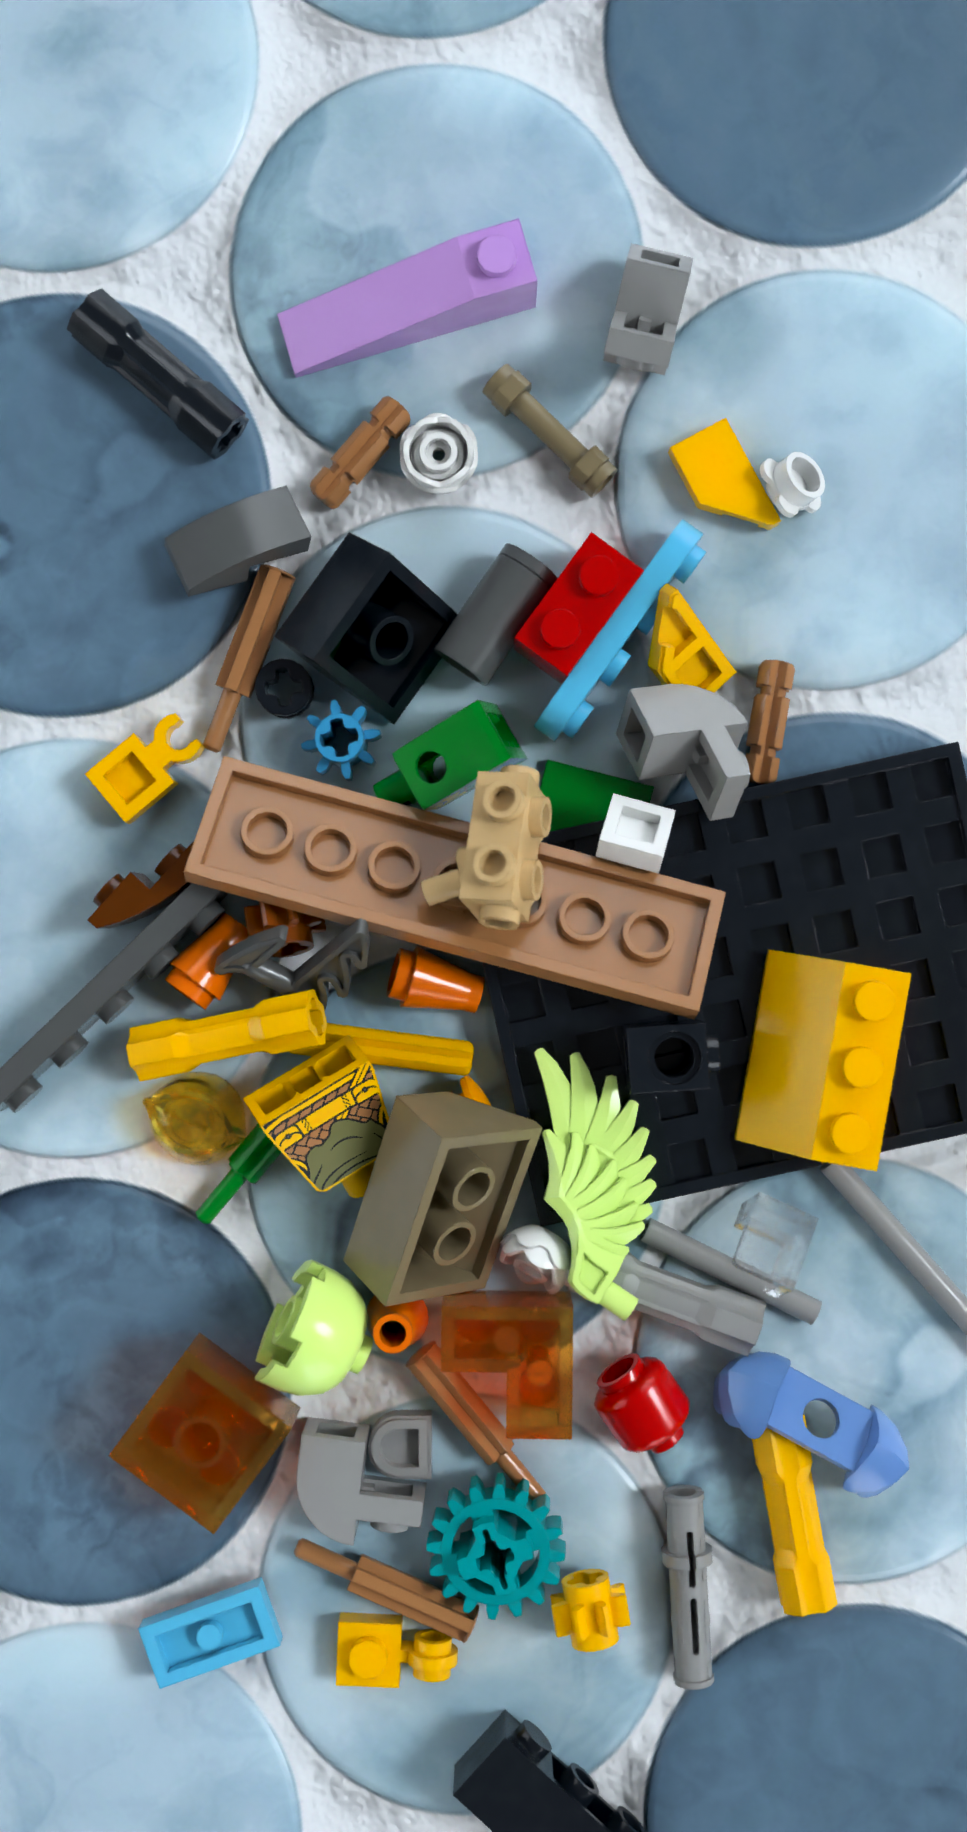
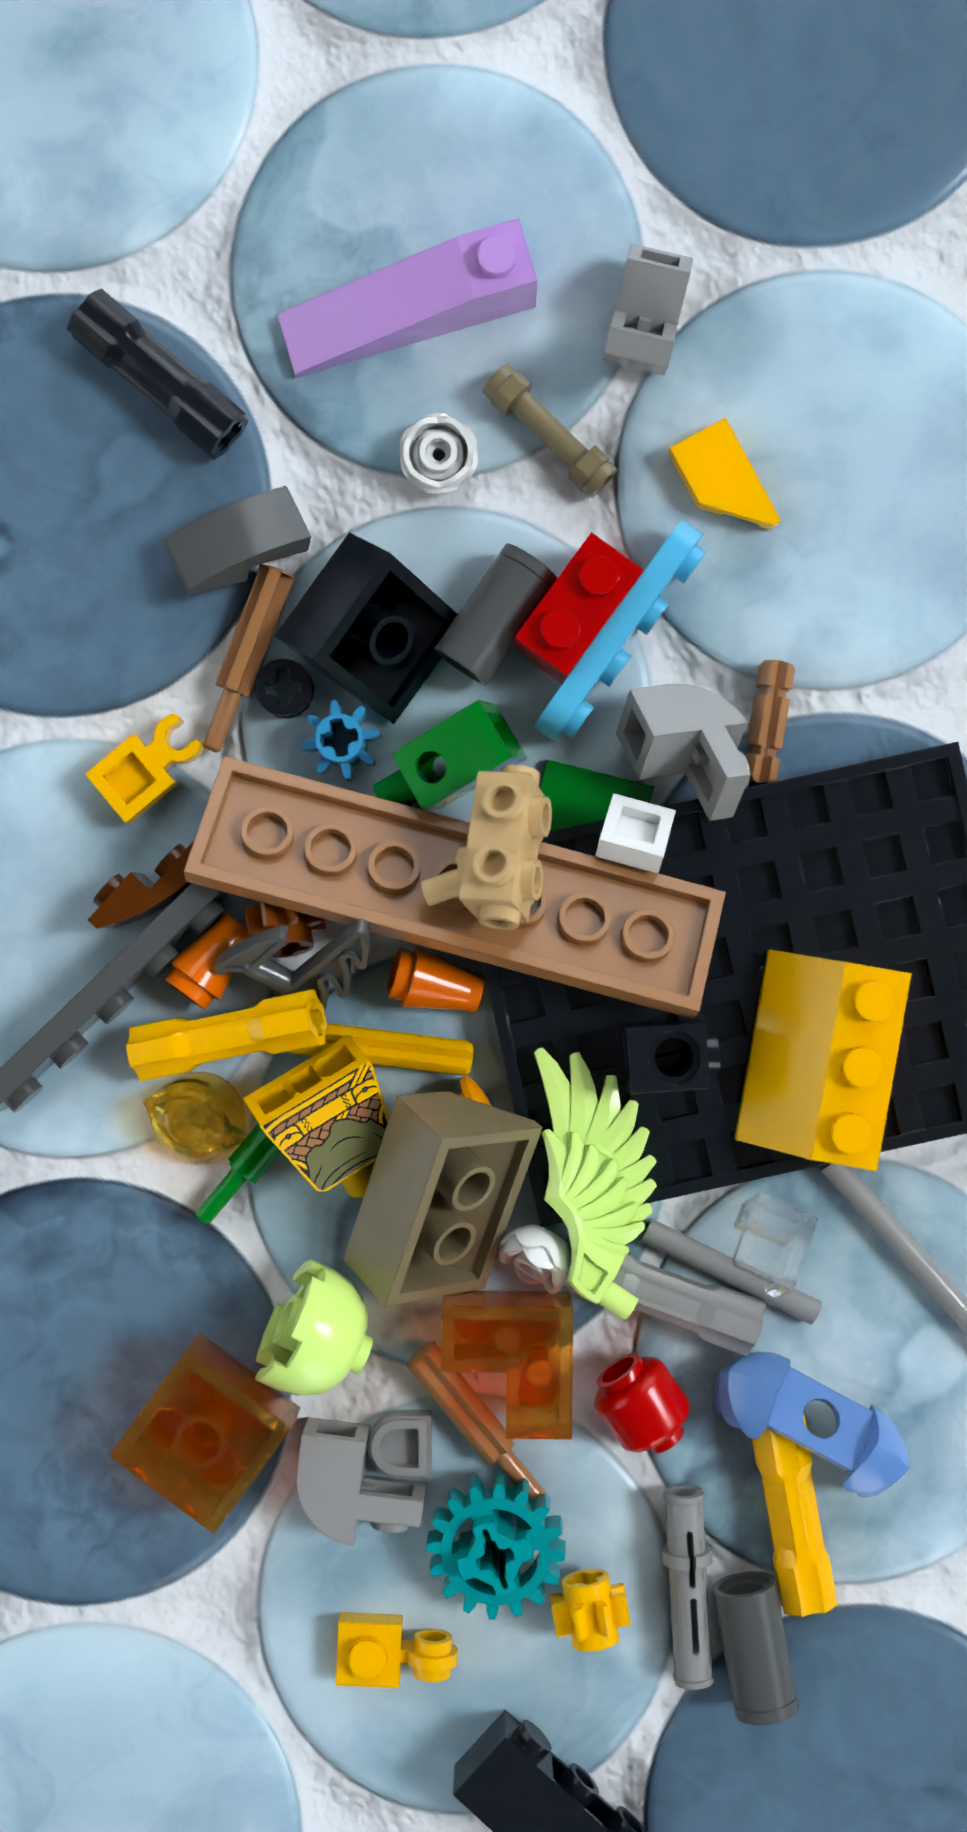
(210, 1632): medium azure plate -> none
(360, 452): medium nougat axle -> none
(394, 1590): medium nougat axle -> none
(411, 1315): orange cone -> none
(683, 647): yellow tile -> none
(755, 1648): none -> dark grey pin
(793, 483): white plate -> none

